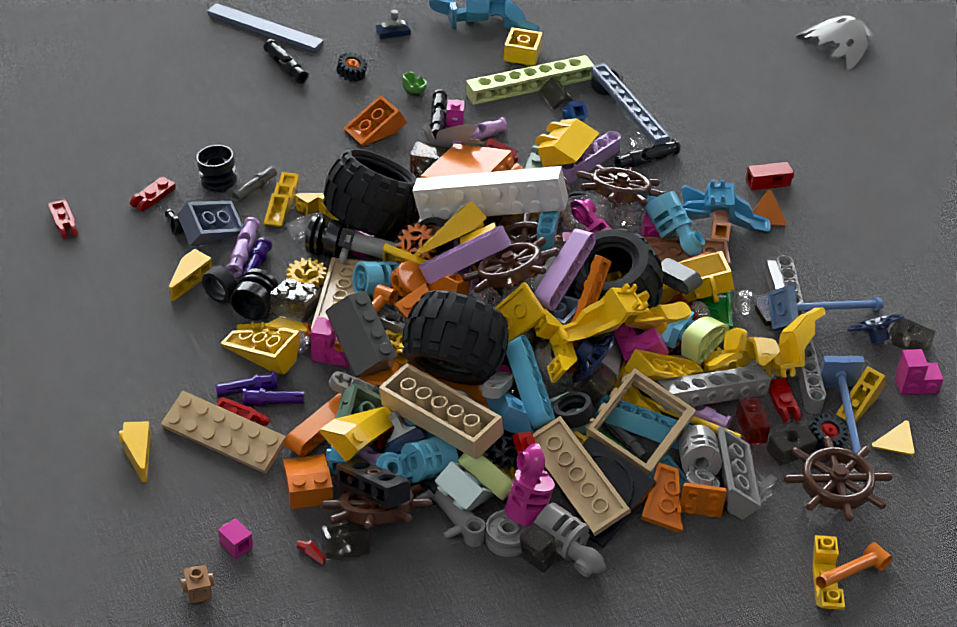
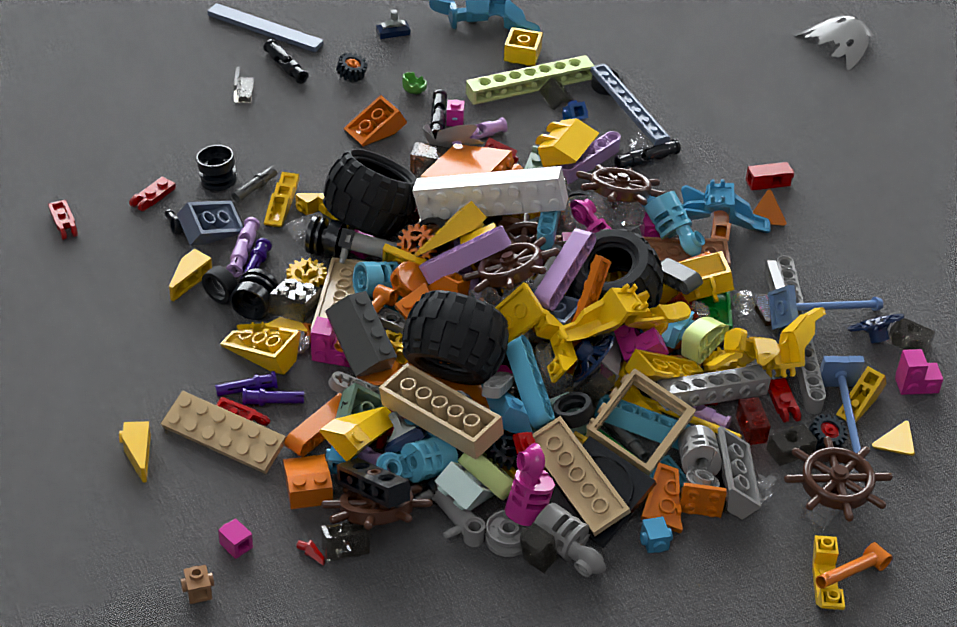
(243, 87): none -> clear smoke panel
(655, 535): none -> dark azure brick

